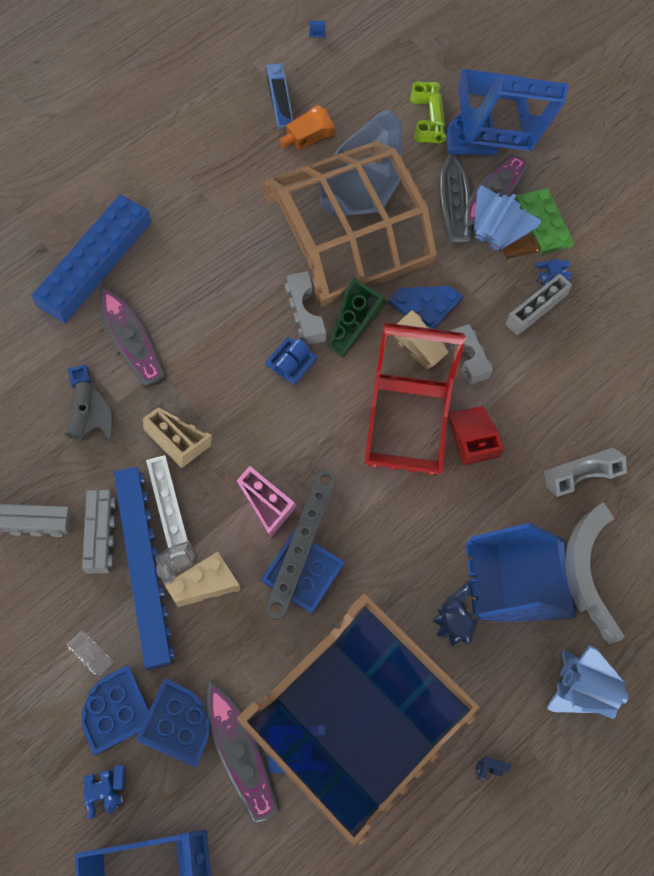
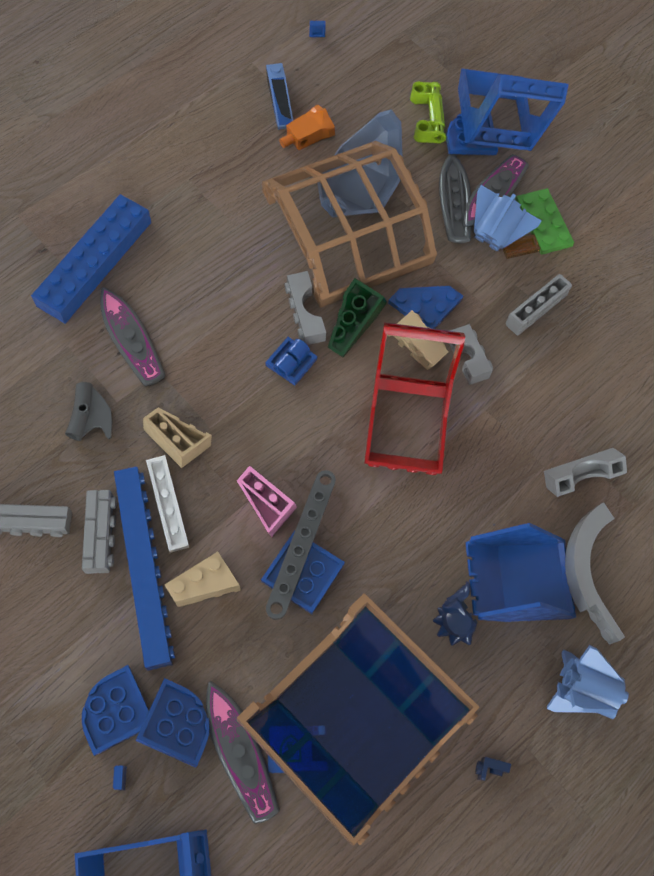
(79, 374): blue tile -> none
(90, 654): clear brick -> none
(101, 790): blue animal -> none
(174, 560): clear brick -> none
(475, 435): red slope -> none
(553, 268): blue animal -> none

